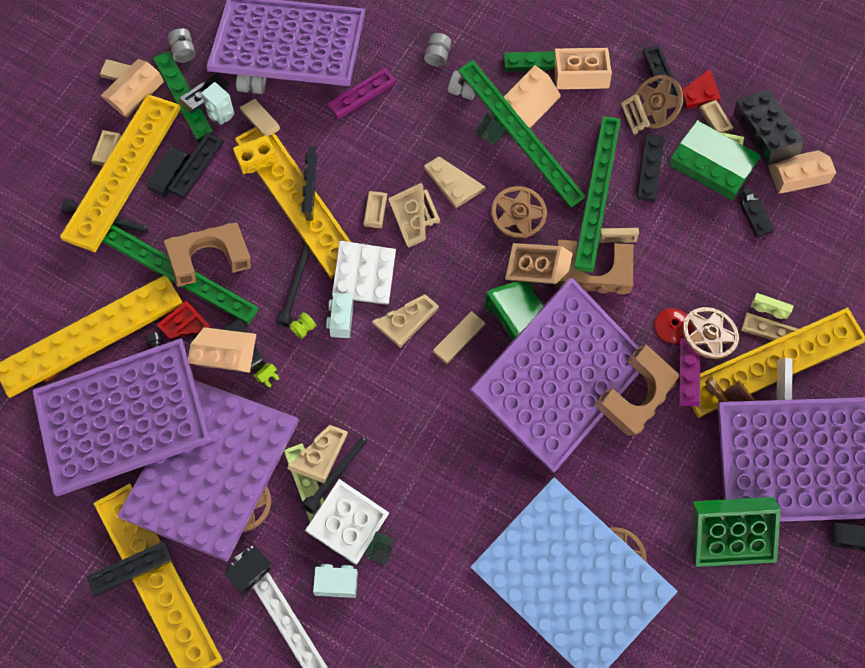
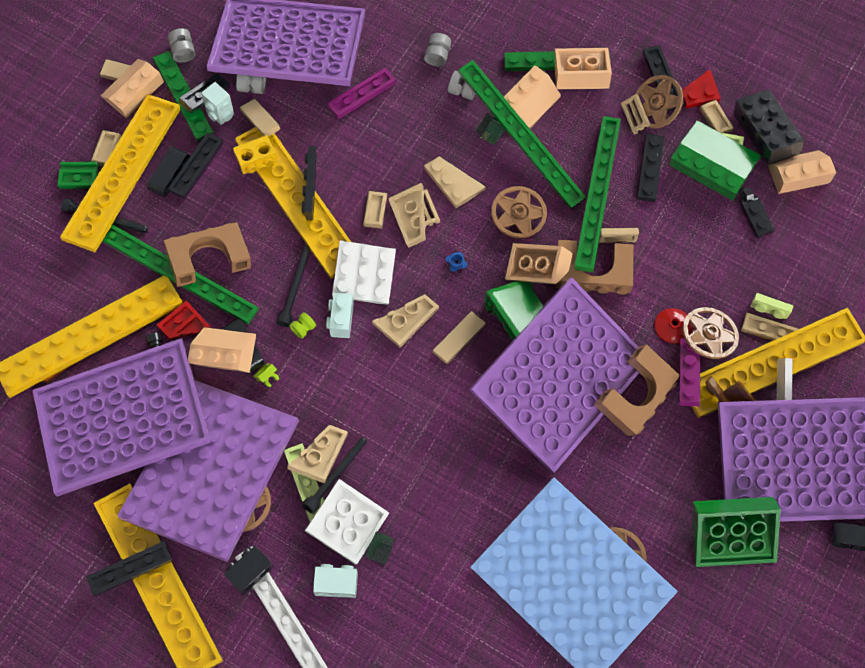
(77, 175): none -> green plate
(456, 257): none -> blue plate

